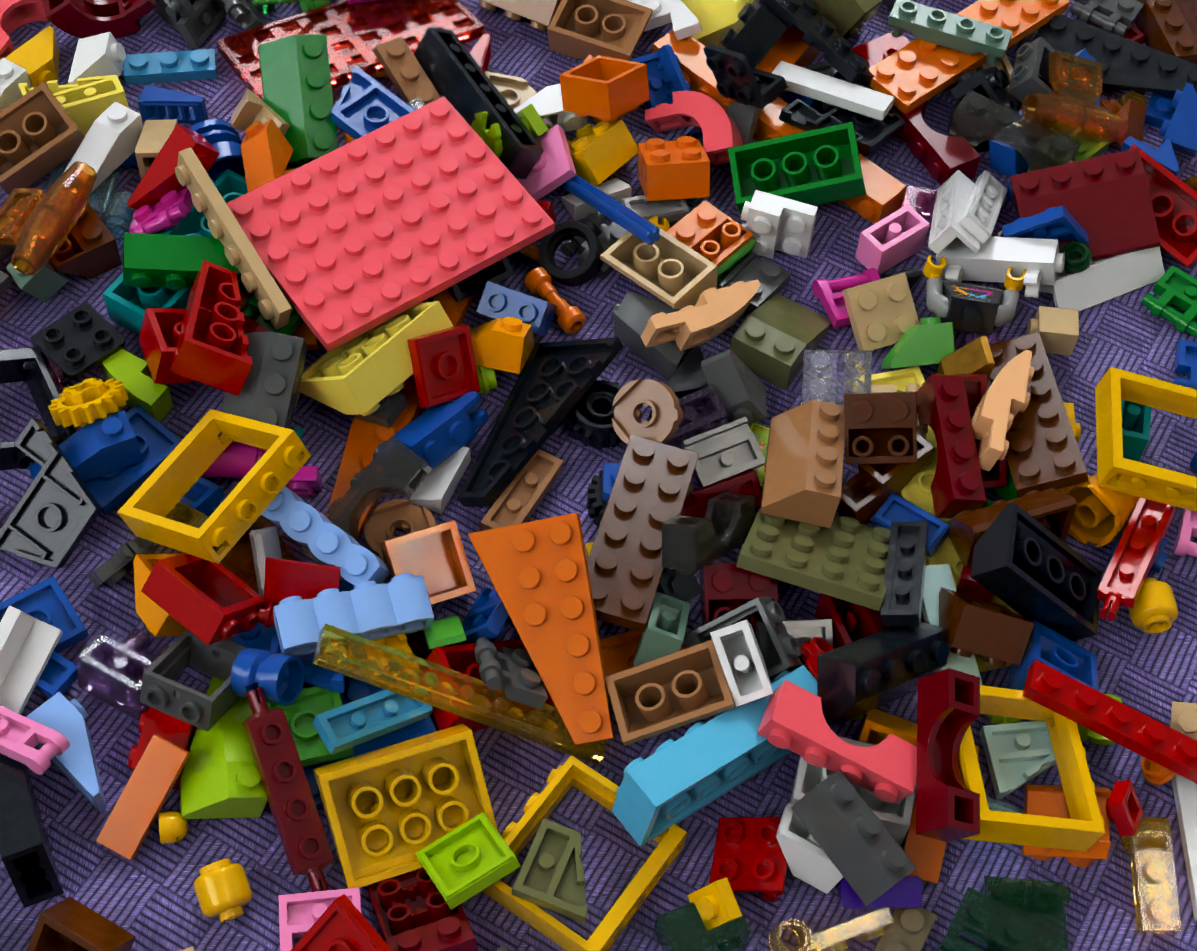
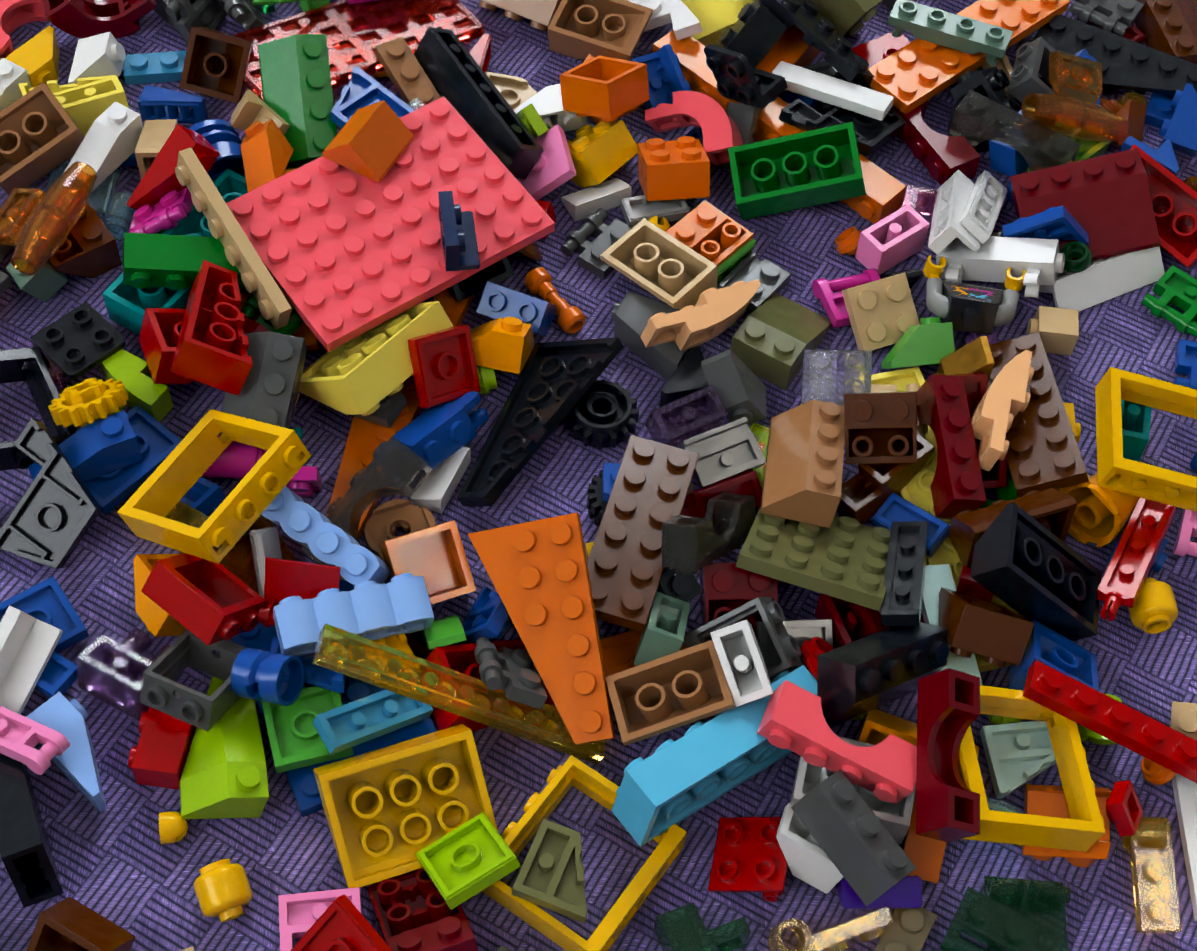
(114, 568): dark grey plate -> none
(143, 797): orange tile -> none
(215, 64): none -> reddish brown slope
(287, 791): dark red plate -> none
(370, 141): none -> orange slope
(457, 235): none -> dark blue bracket
(492, 136): lime piece -> none
(524, 492): medium nougat plate -> none
(583, 273): black tyre -> none
(613, 209): blue axle -> none
(646, 393): medium nougat plate -> none
(716, 904): yellow bracket -> none
(779, 224): white plate -> none
(848, 241): none -> orange plate

